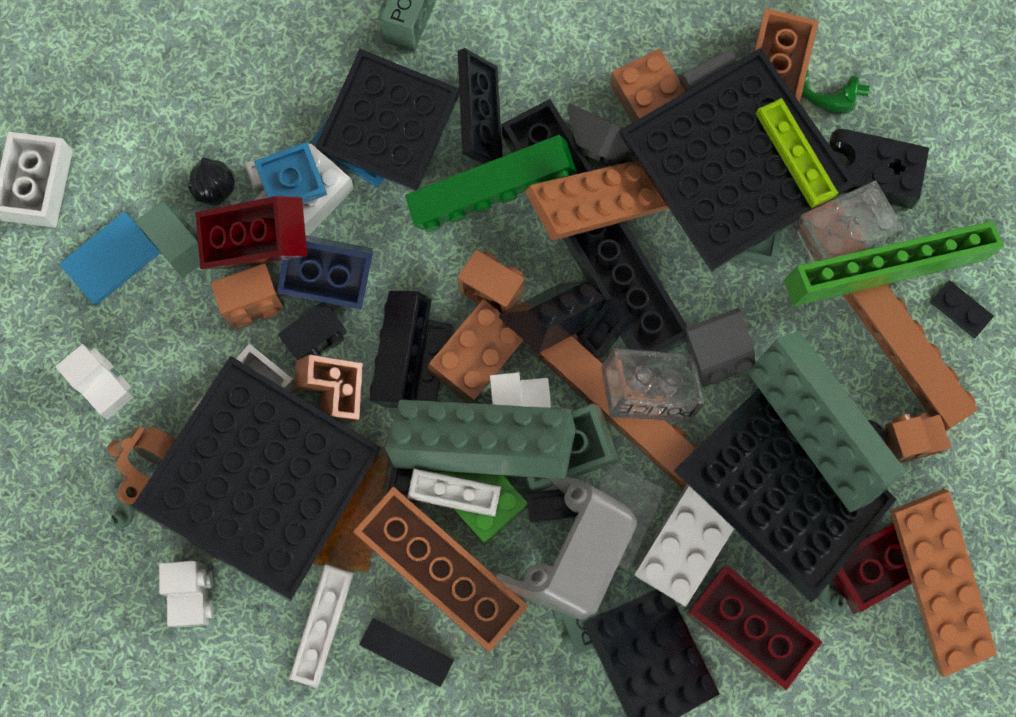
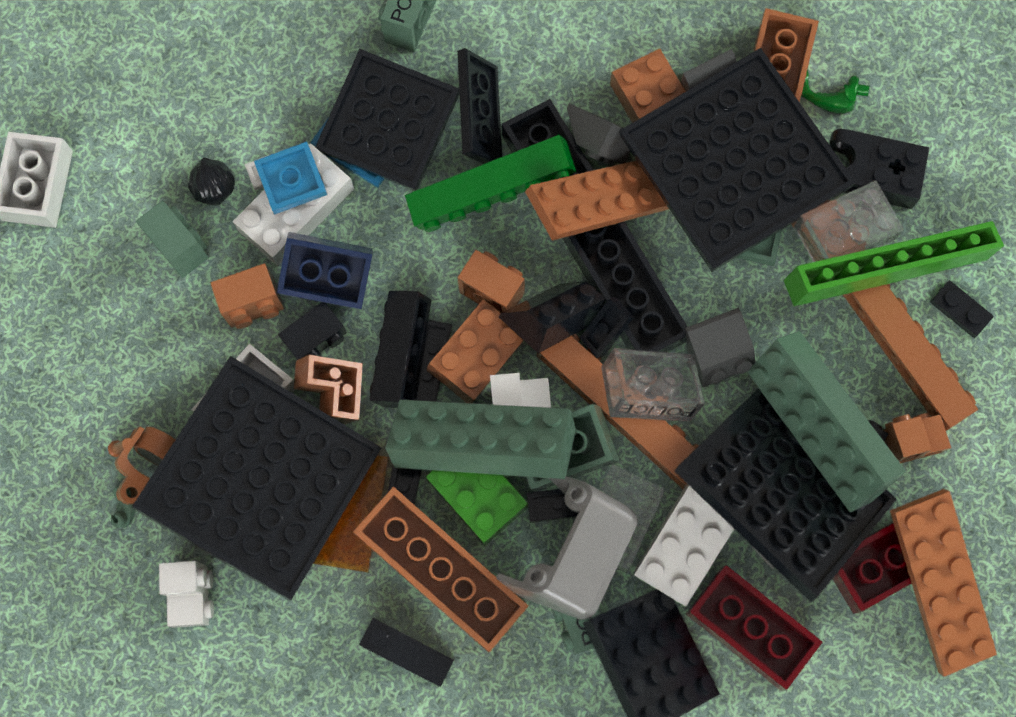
(92, 376): white brick -> none
(109, 258): dark azure tile -> none
(251, 233): dark red brick -> none
(321, 625): white tile -> none
(454, 492): white tile -> none
(796, 153): lime tile -> none
(832, 598): sand green arm -> none

